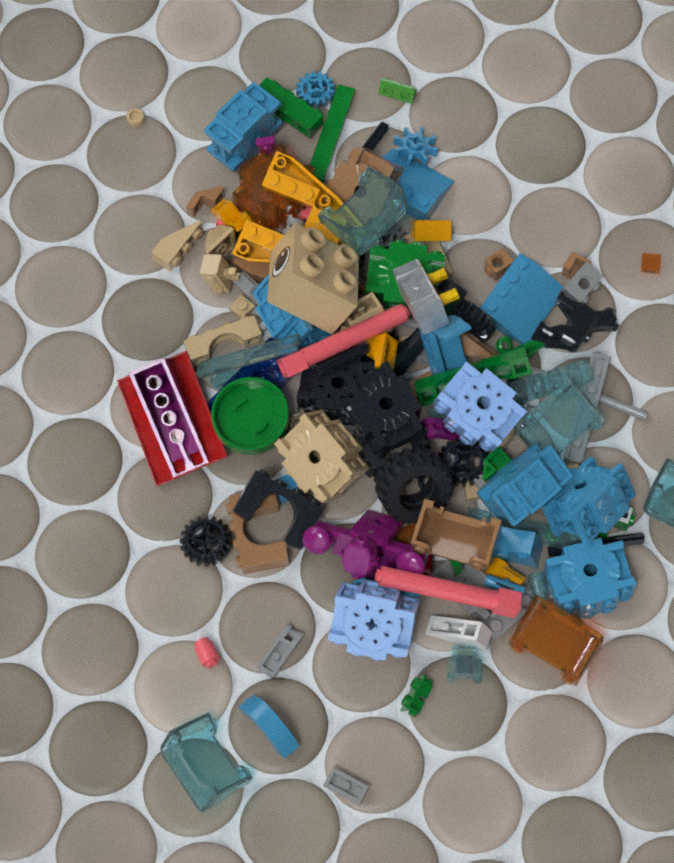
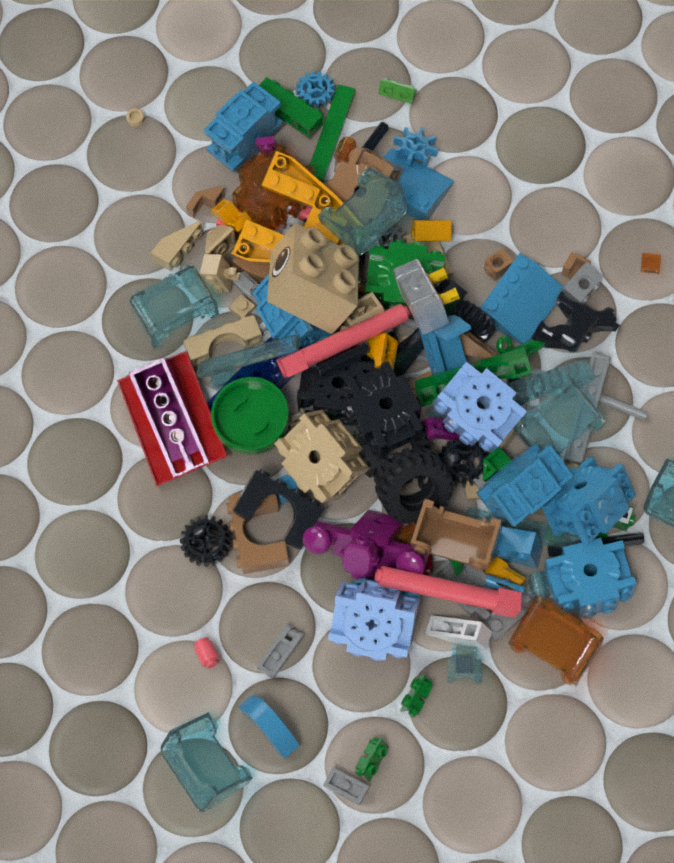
(172, 303): none -> clear light blue windscreen
(344, 148): none -> clear orange brick
(368, 766): none -> green hinge

